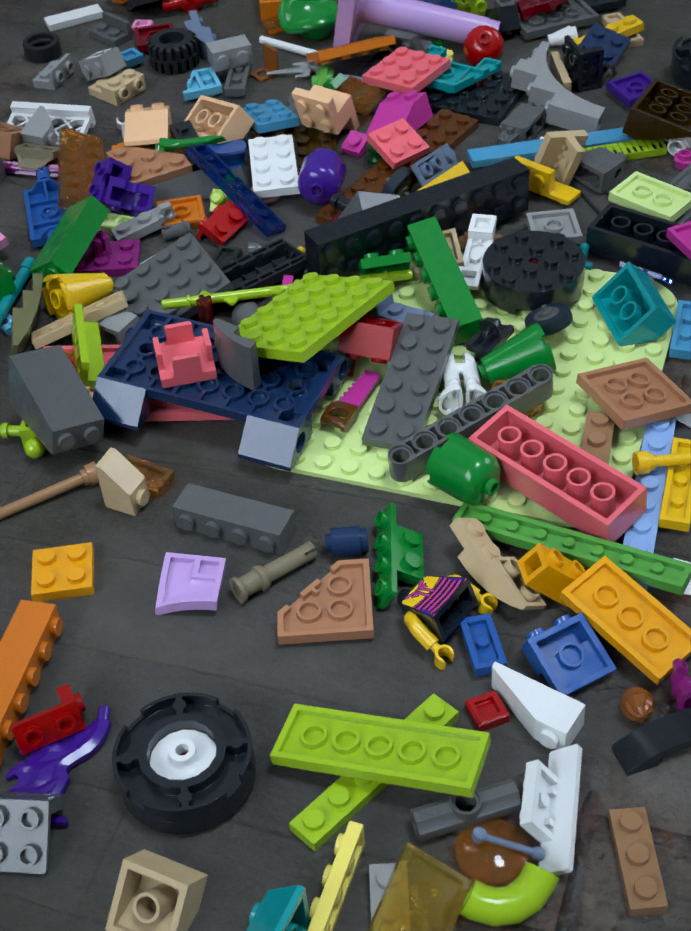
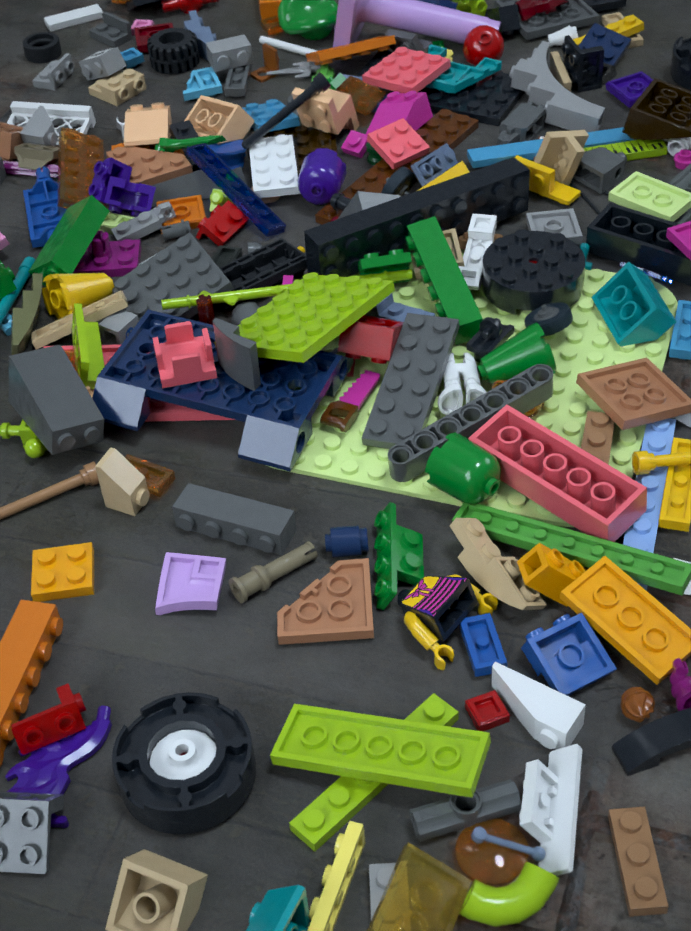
(318, 85): none -> black piece

